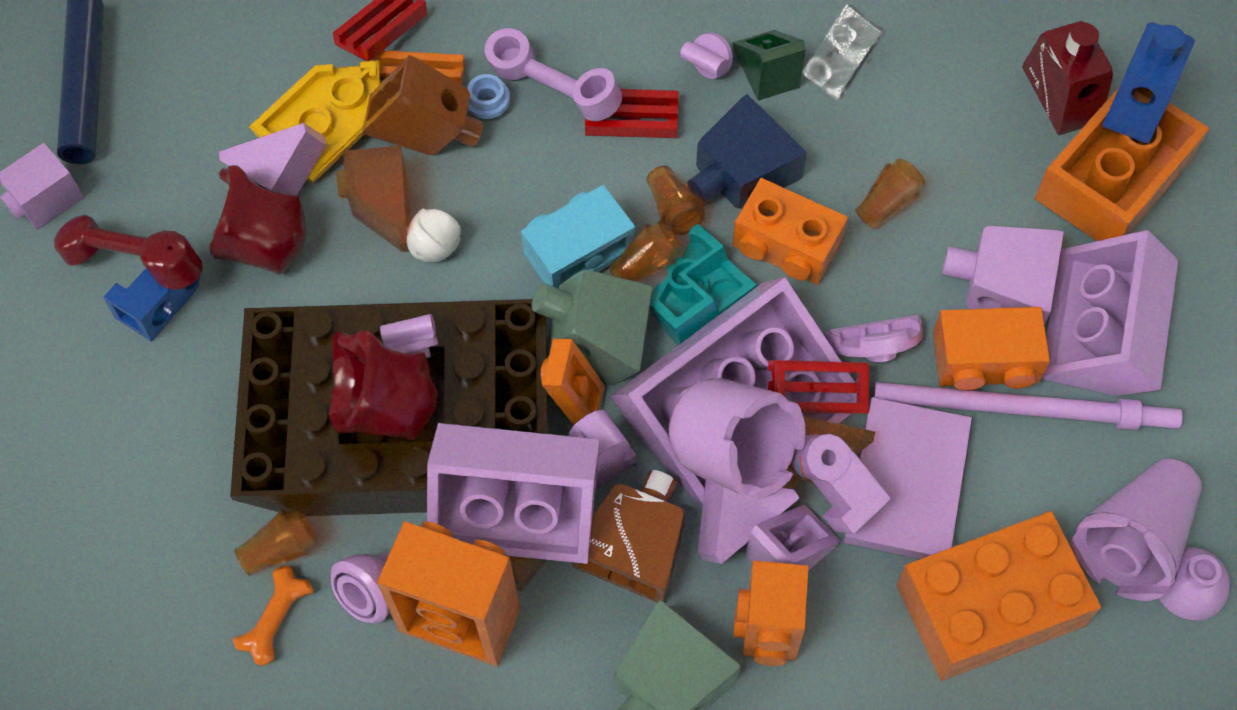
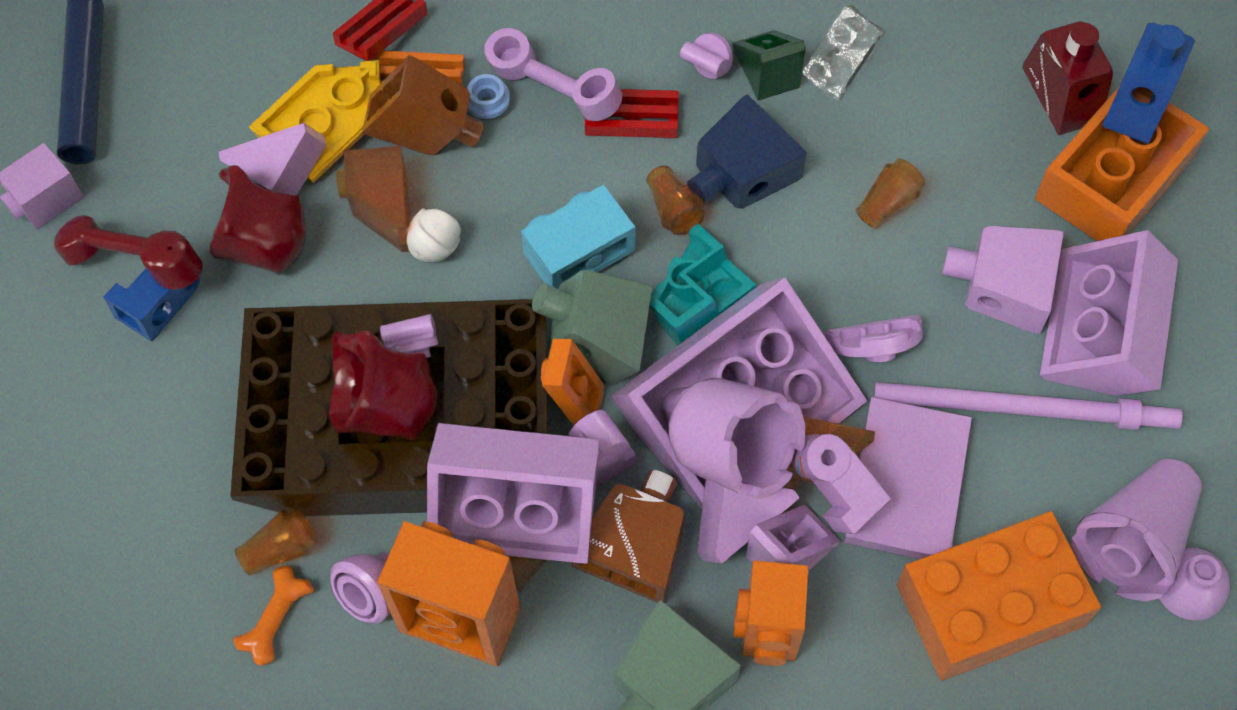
(648, 253): clear orange cone -> none
(789, 231): orange brick -> none
(860, 388): red tile -> none
(990, 347): orange brick -> none

